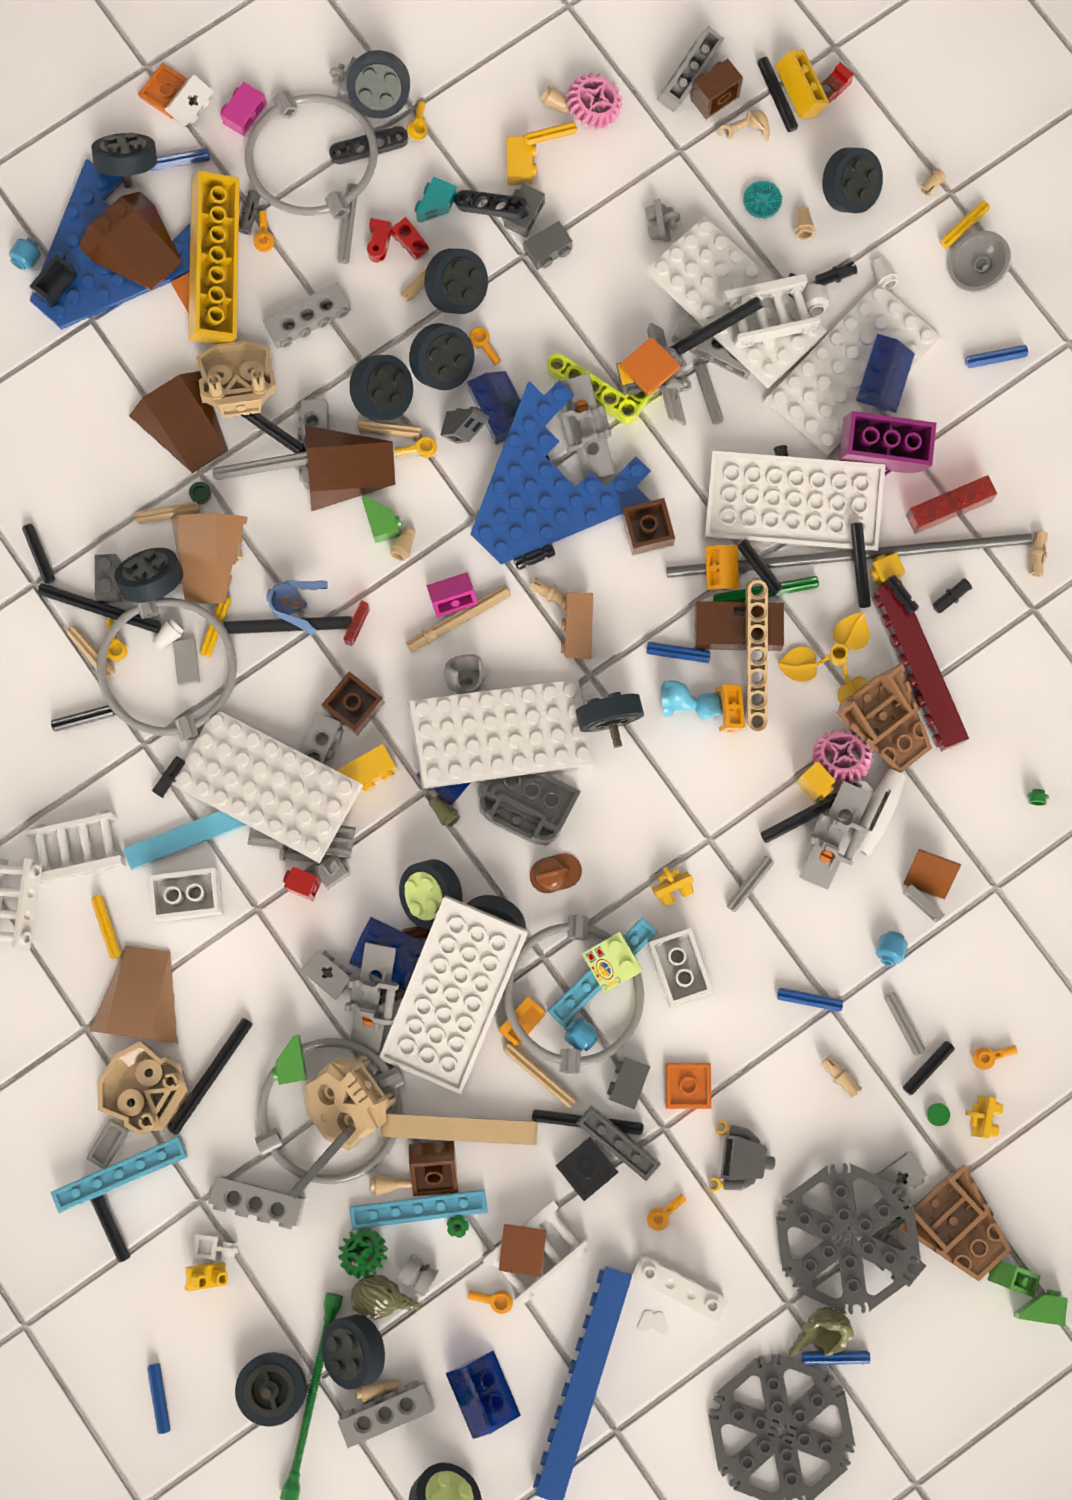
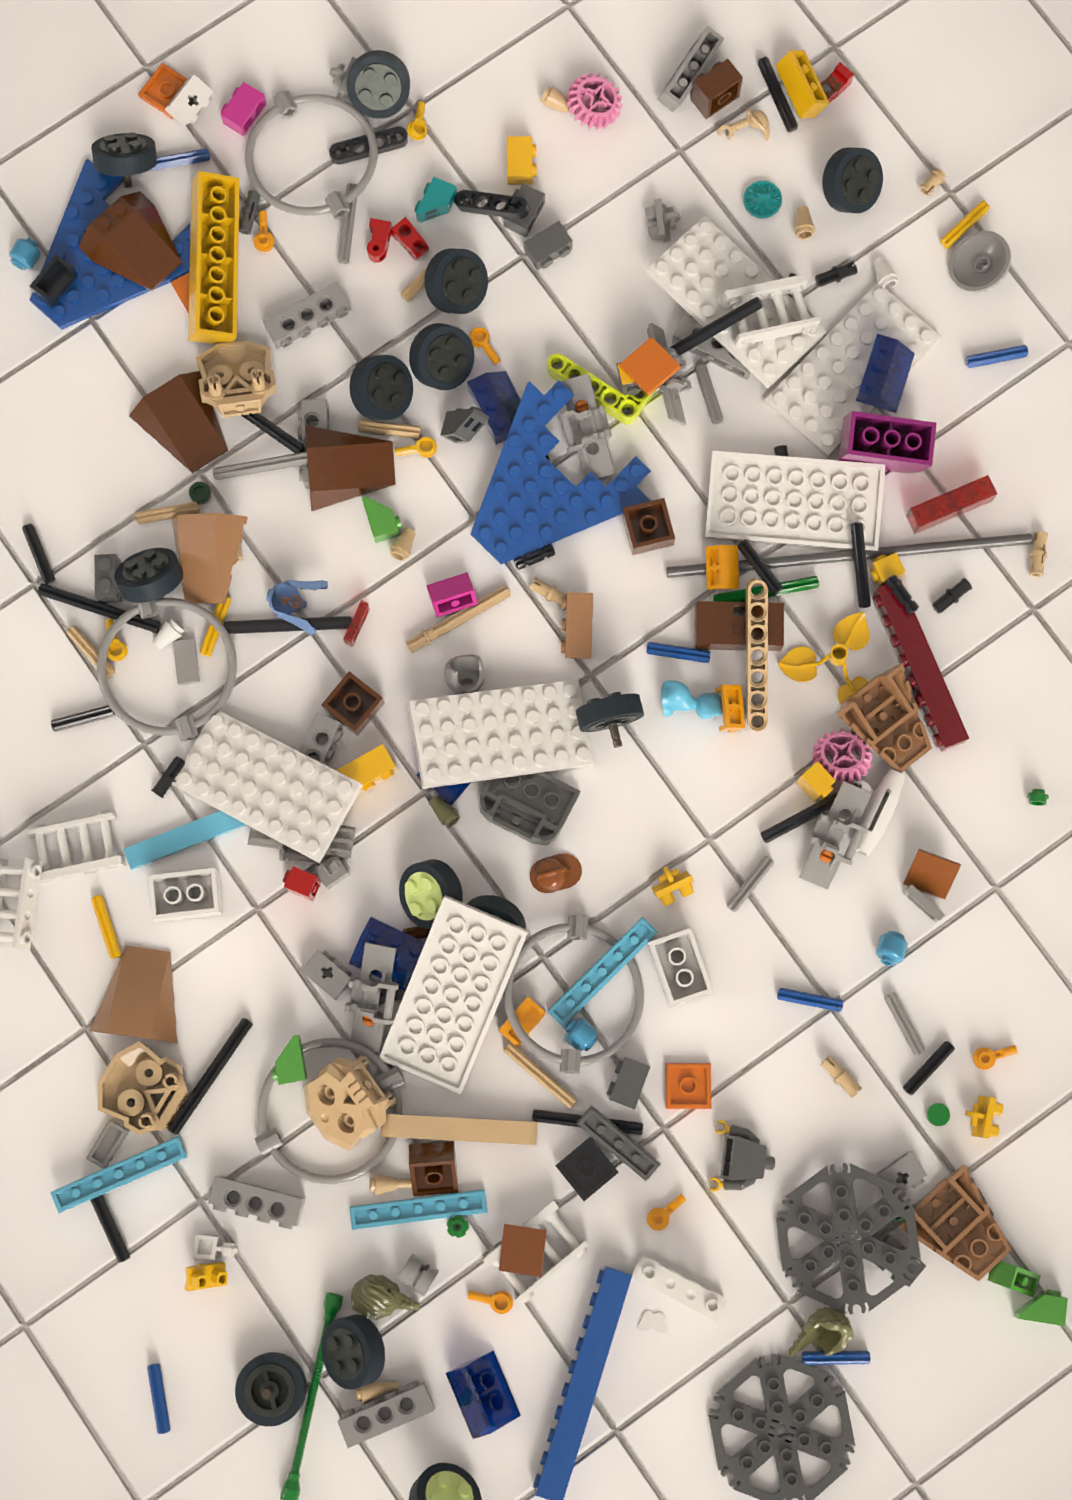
(322, 1161): dark grey tile -> none
(363, 1253): green gear -> none
(550, 133): yellow axle -> none
(612, 962): yellowish green slope -> none
(815, 299): white head -> none

